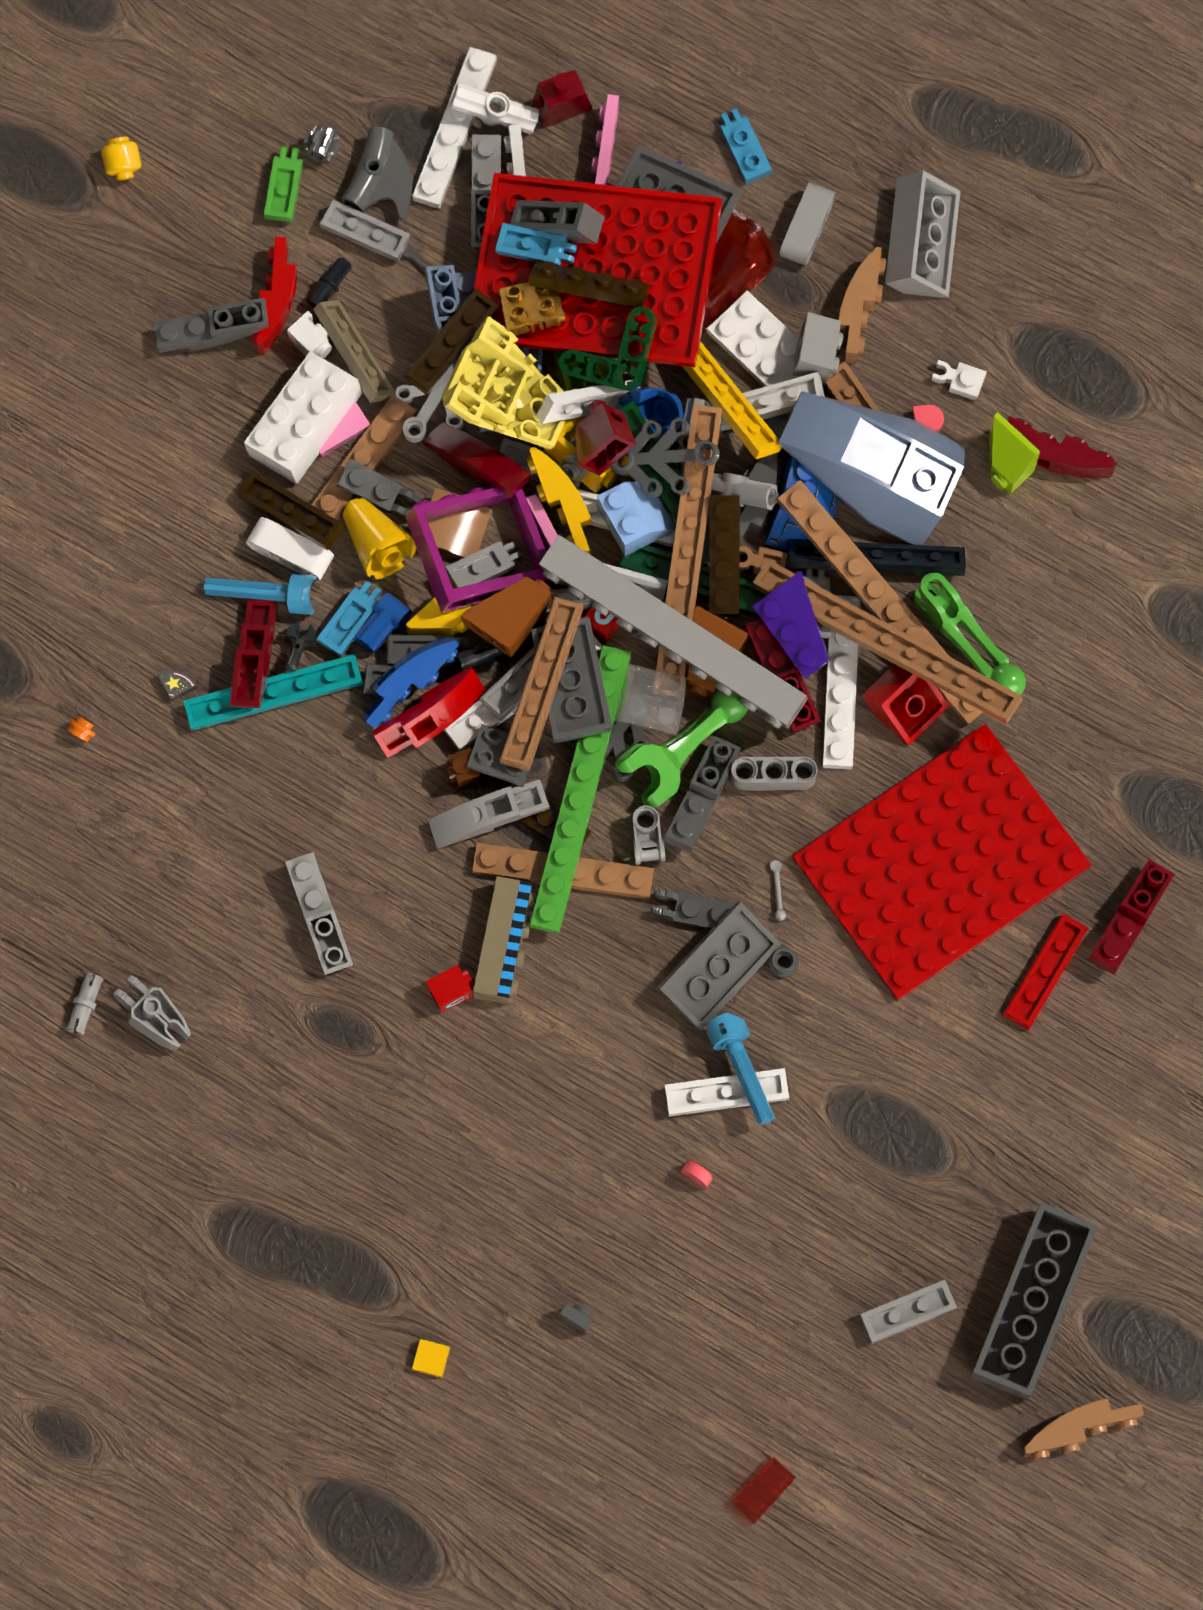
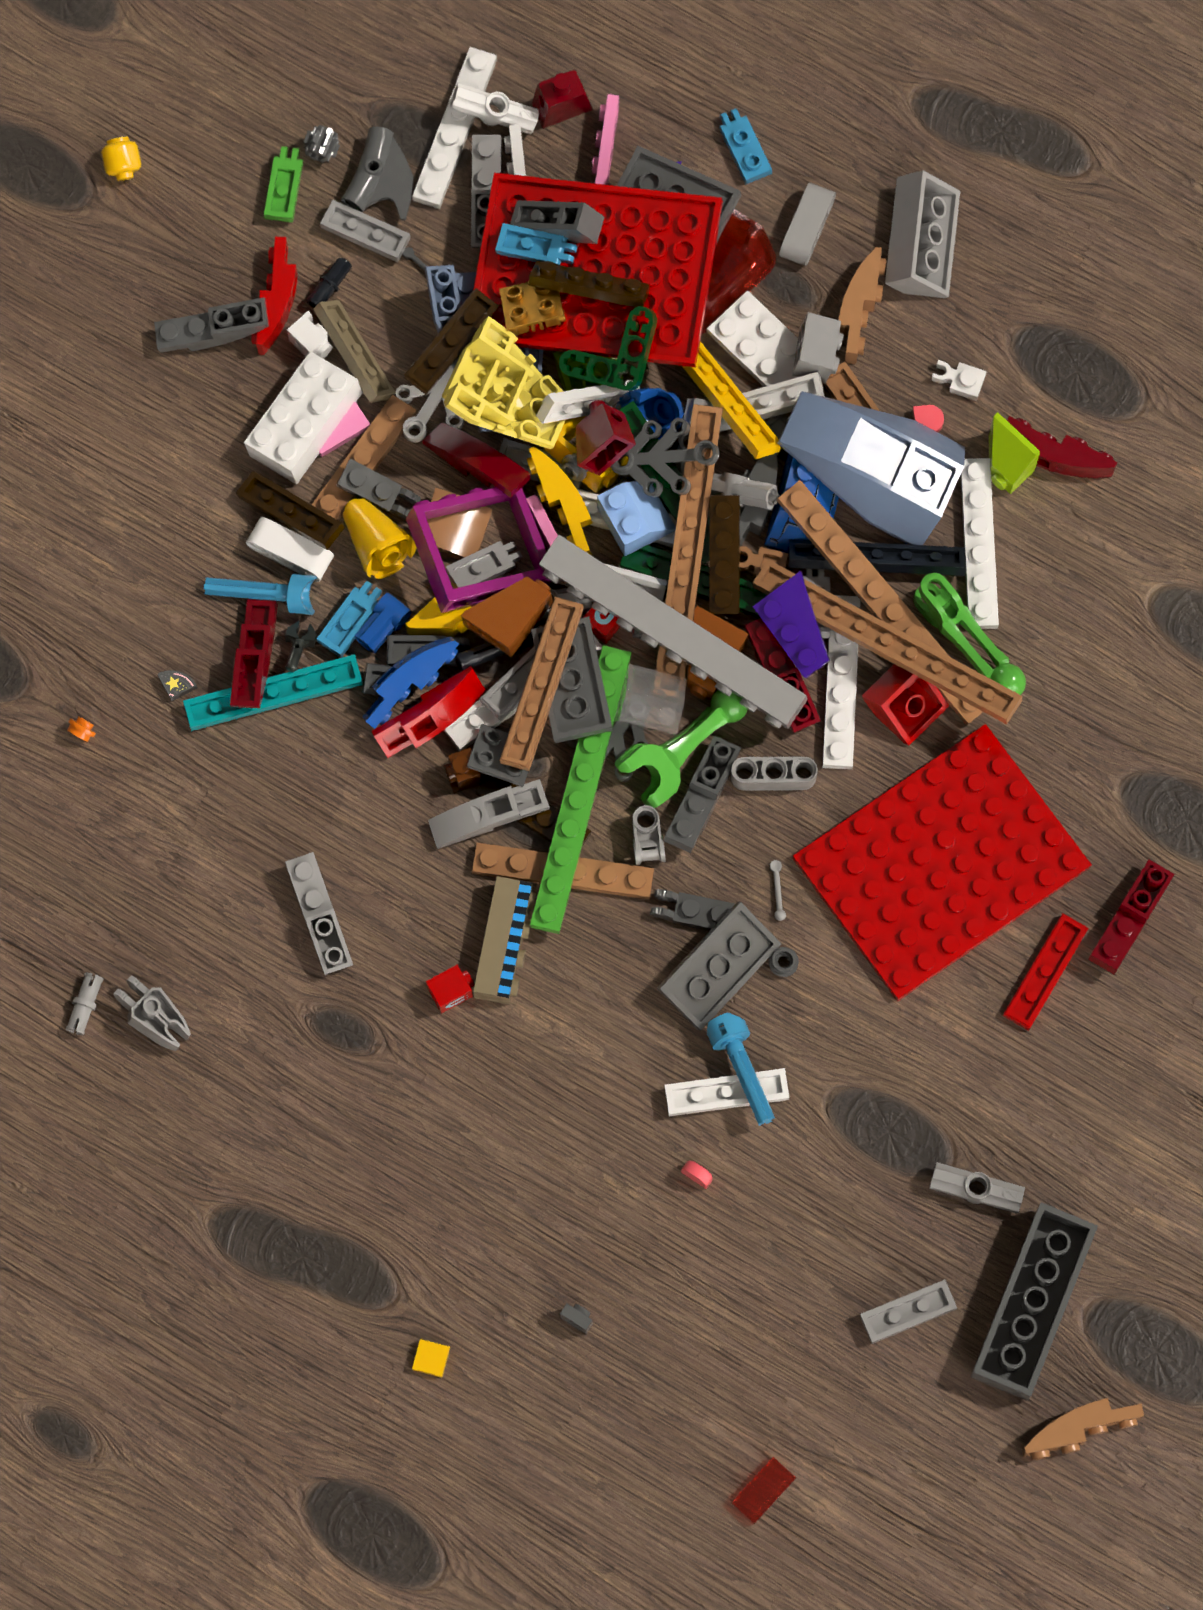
(979, 542): none -> white plate
(996, 1194): none -> light grey piece

